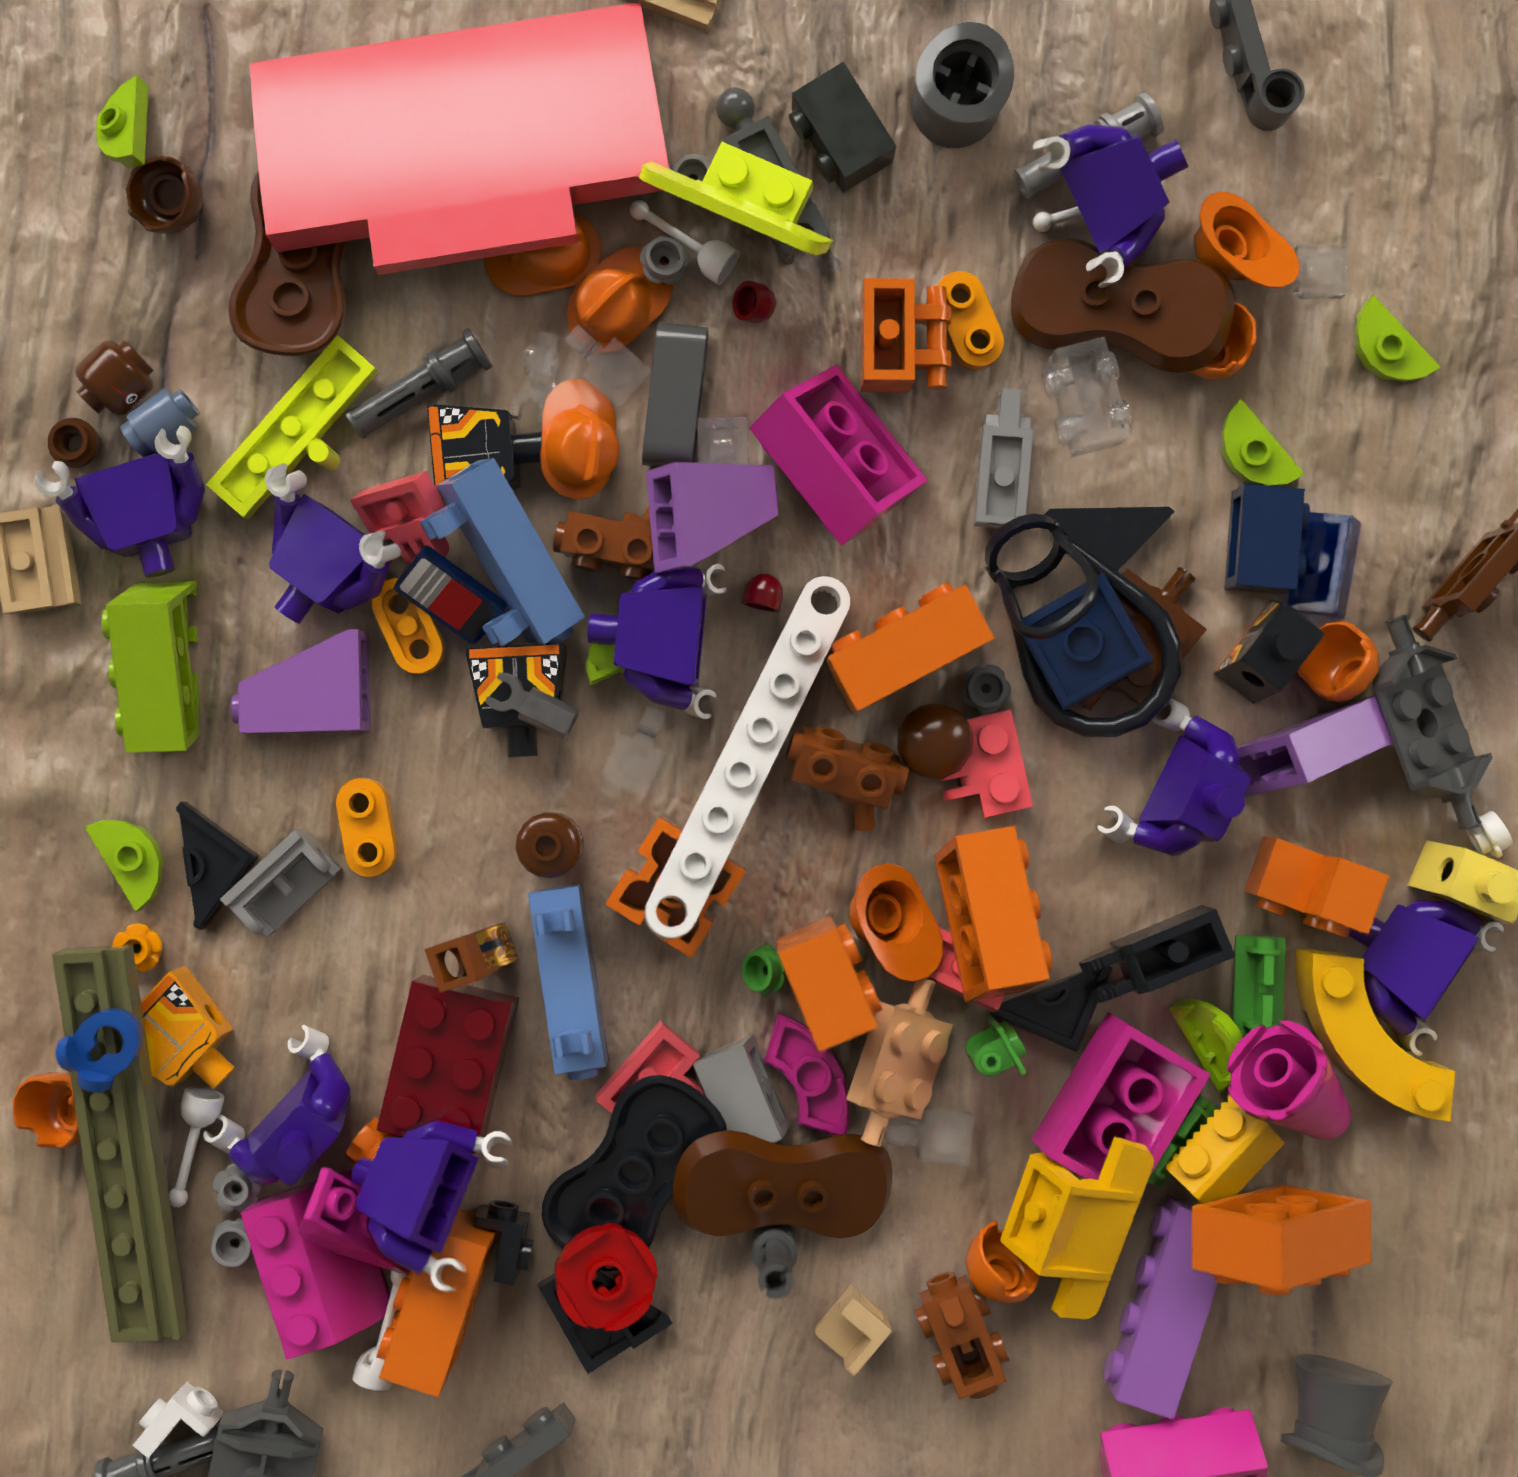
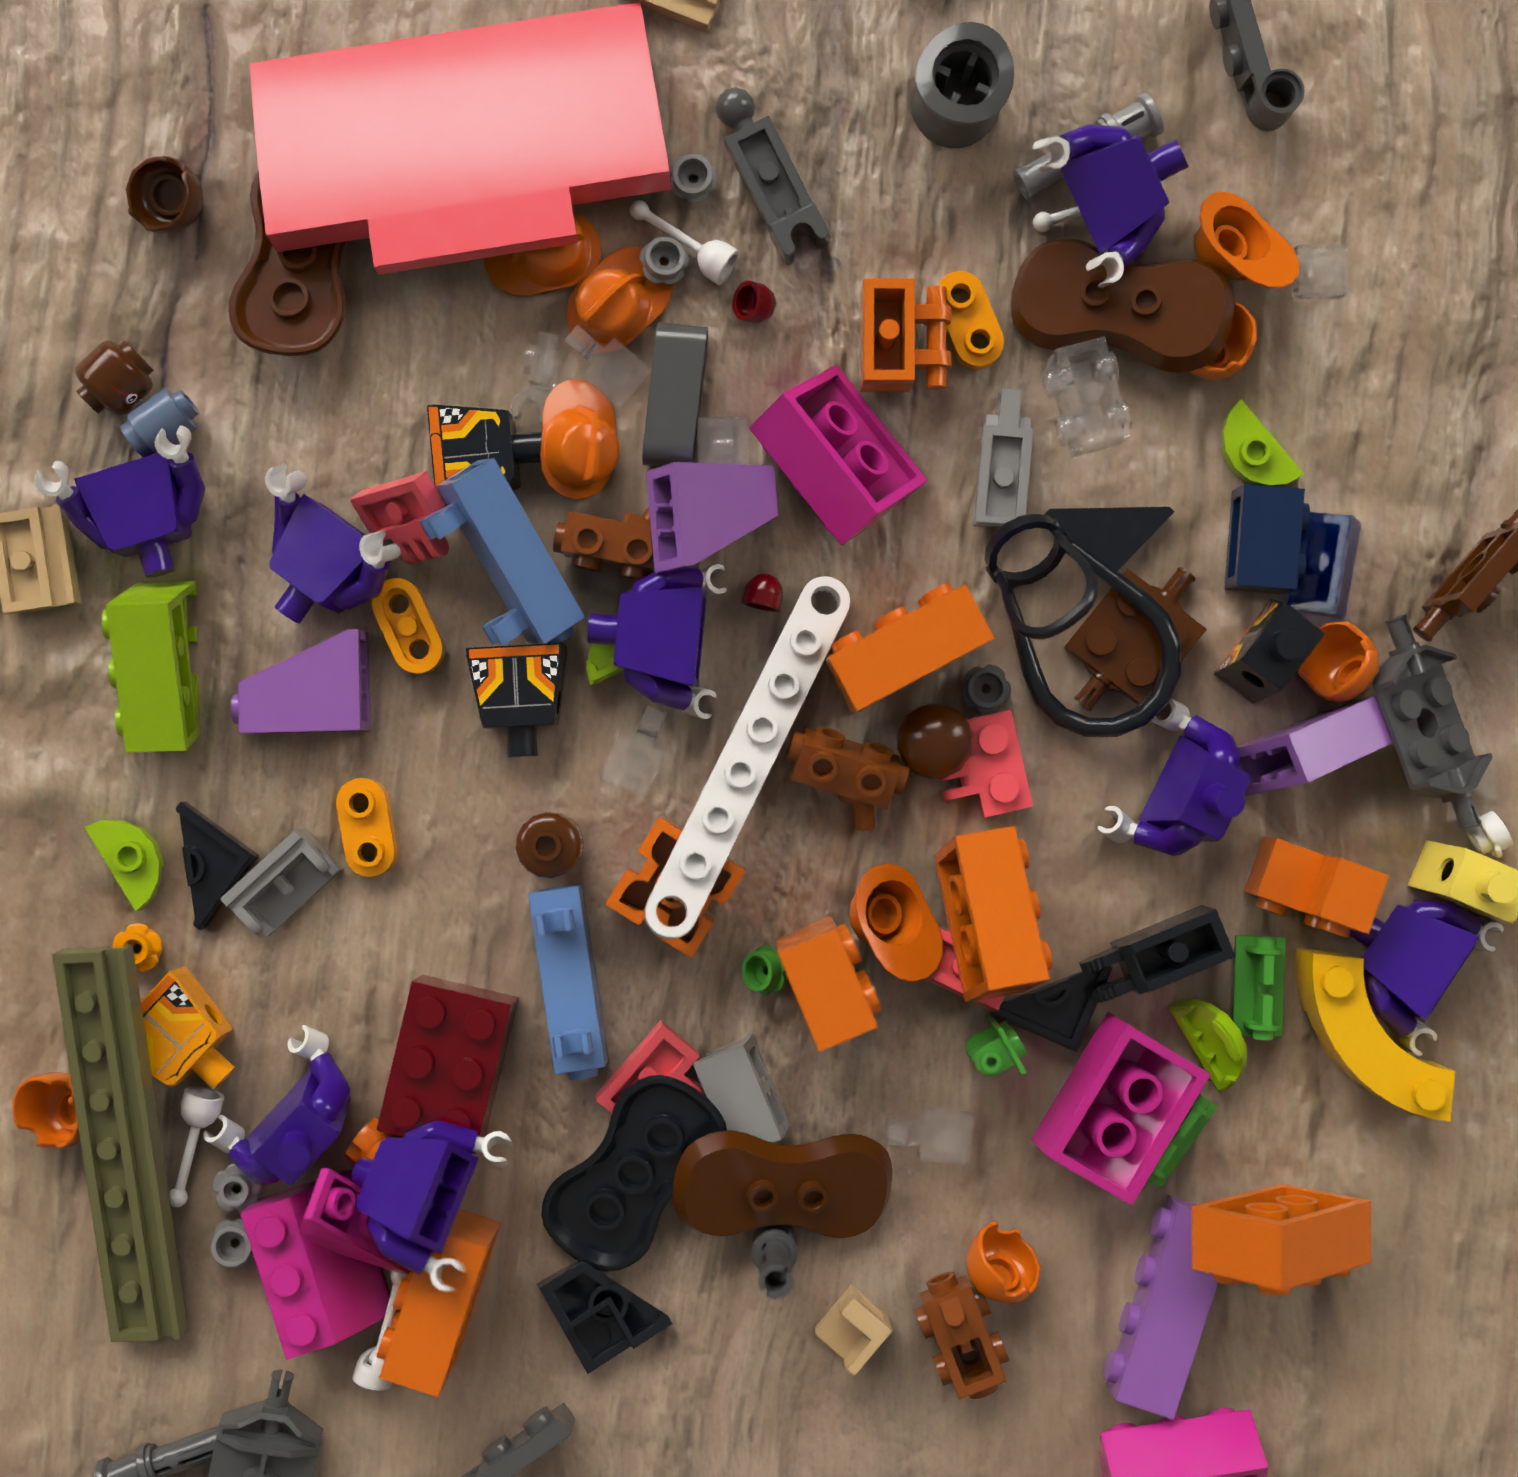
(62, 434): reddish brown plate -> none
(74, 1051): blue piece -> none
(124, 124): lime plate -> none
(189, 1403): white bracket -> none
(294, 427): neon yellow plate -> none
(438, 373): dark grey pin -> none
(449, 594): slope -> none
(476, 954): dark orange leg -> none
(514, 1249): black bracket -> none
(537, 708): flat silver bar -> none
(577, 1267): red plate -> none
(747, 193): neon yellow plate -> none
(813, 1074): dark pink tile -> none
(841, 128): pearl dark grey piece -> none
(899, 1062): light nougat plate -> none
(1077, 1225): yellow plate -> none
(1091, 652): dark blue tile -> none
(1224, 1153): yellow brick -> none
(1288, 1081): dark pink cone -> none
(1338, 1413): dark grey hat -> none
(1388, 347): lime plate -> none

